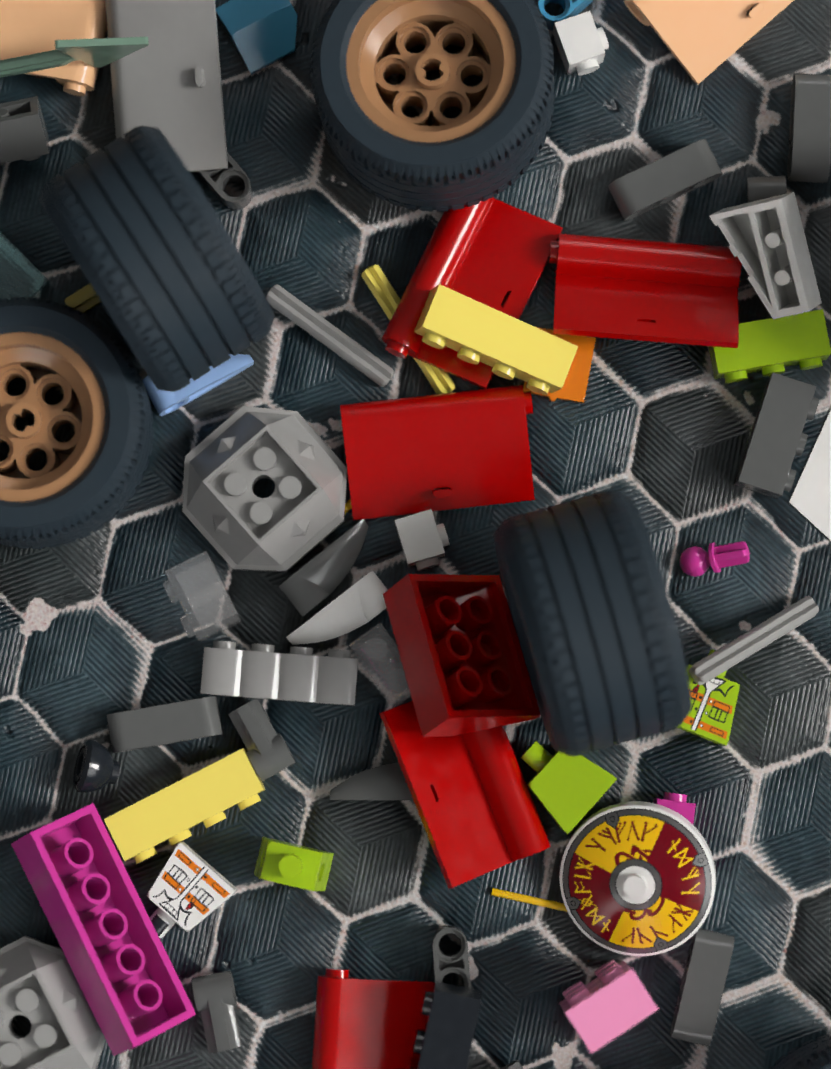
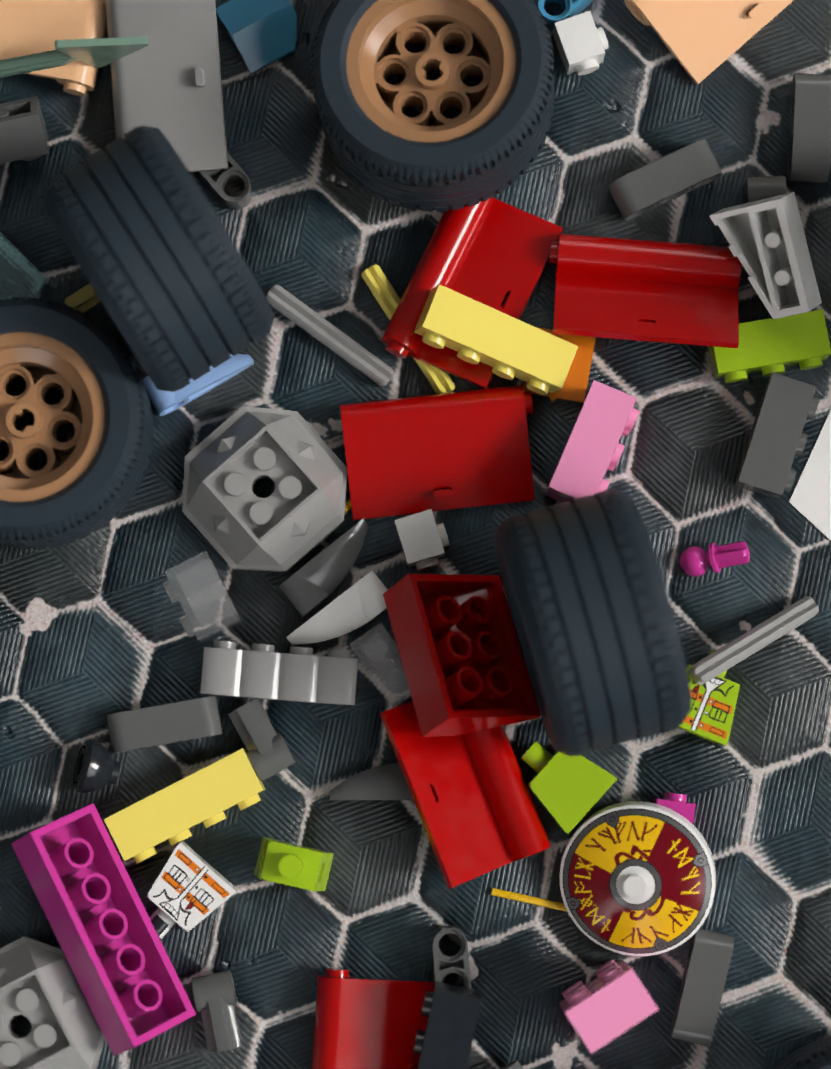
(593, 443): none -> bright pink brick

